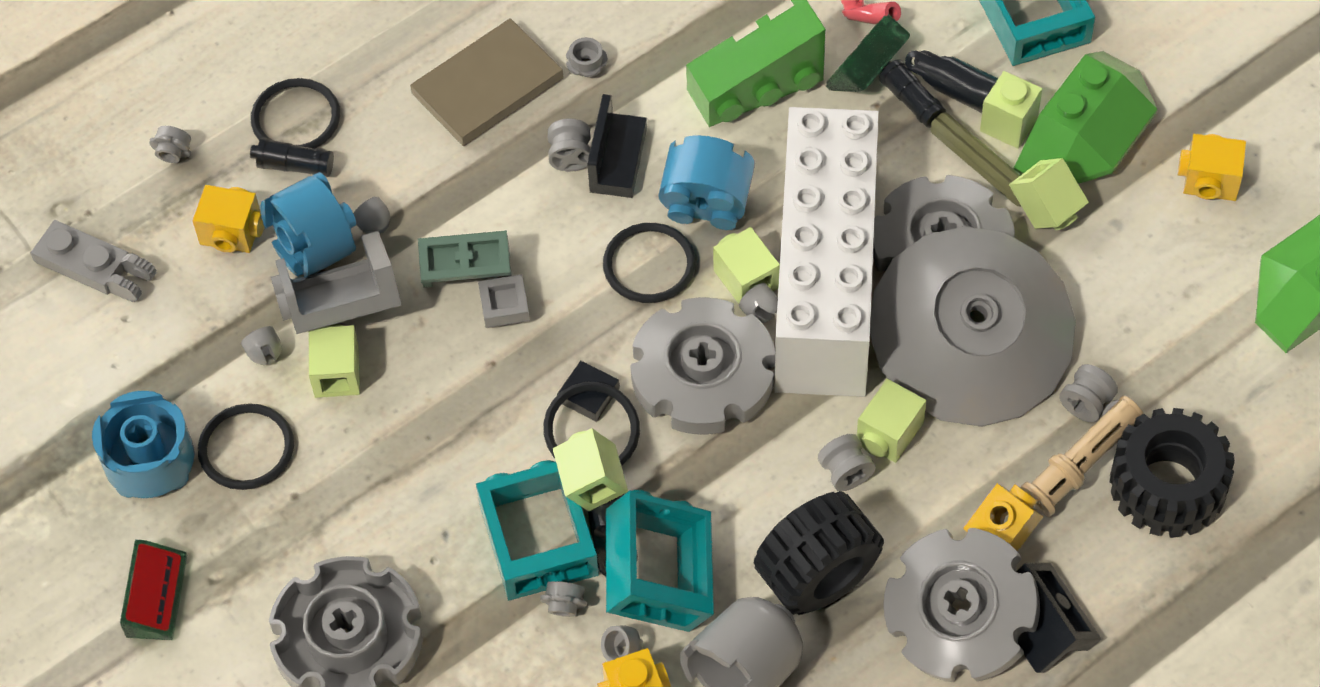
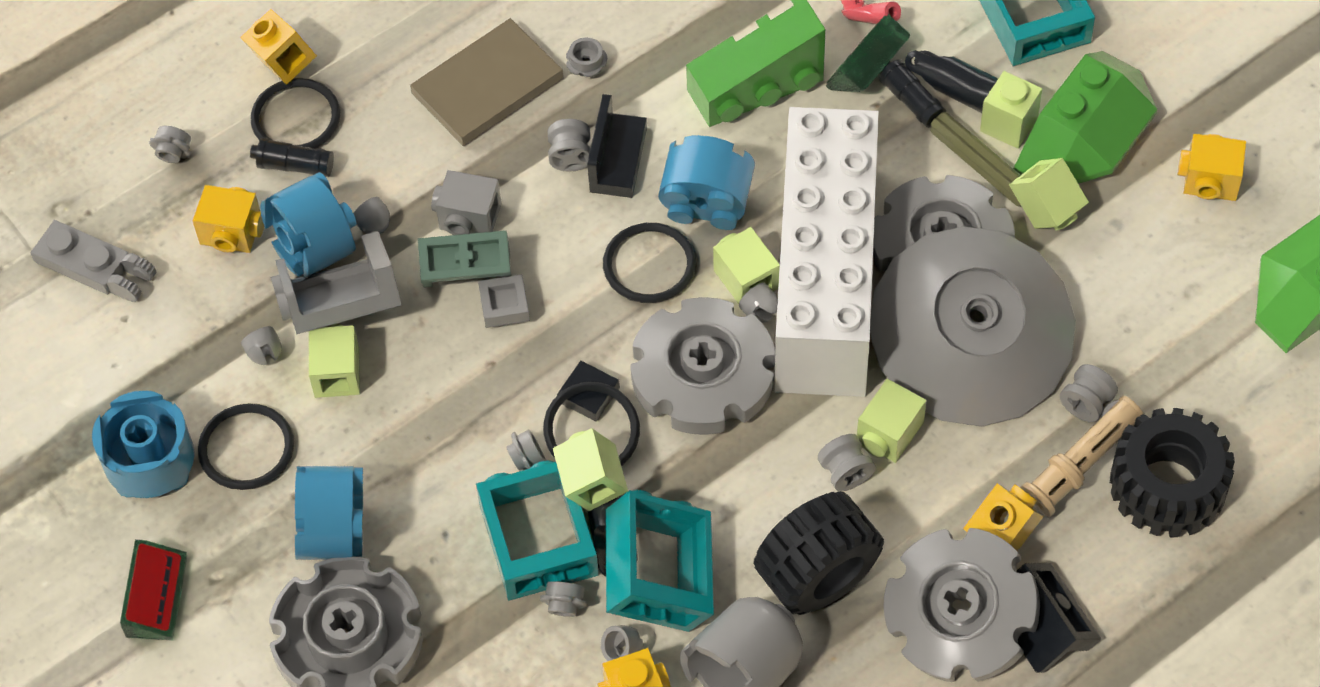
(278, 46): none -> yellow brick
(328, 512): none -> dark azure brick
(466, 203): none -> light grey brick
(525, 450): none -> light grey plate

